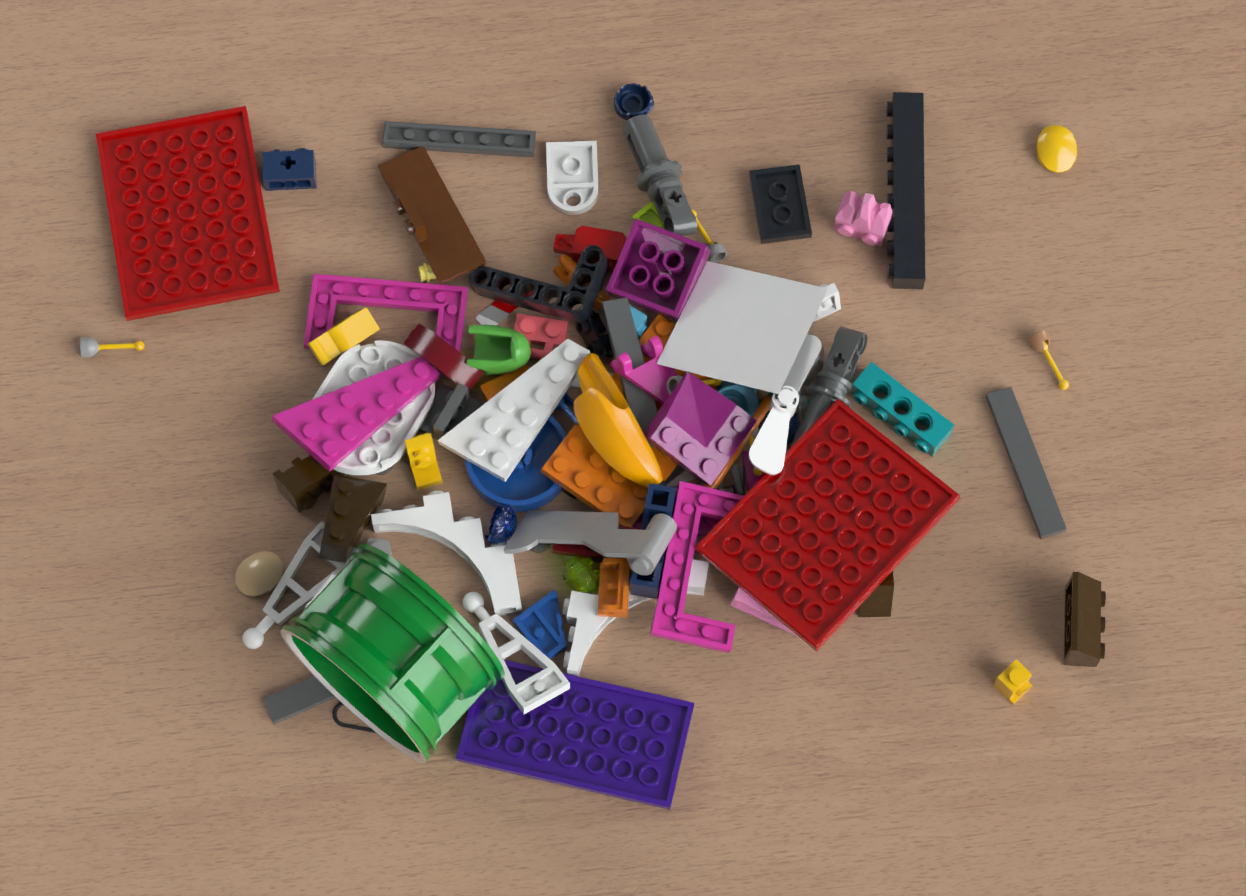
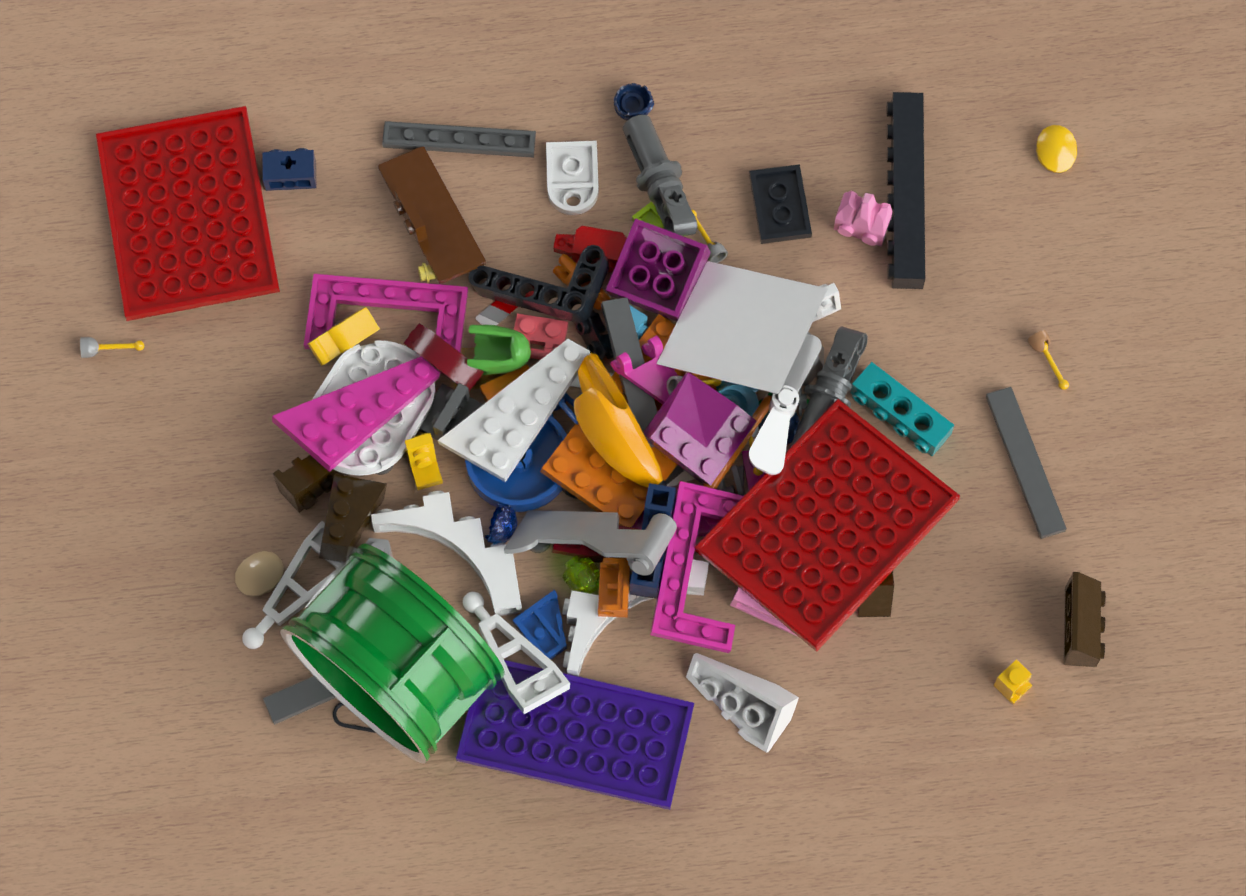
(751, 703): none -> white wedge

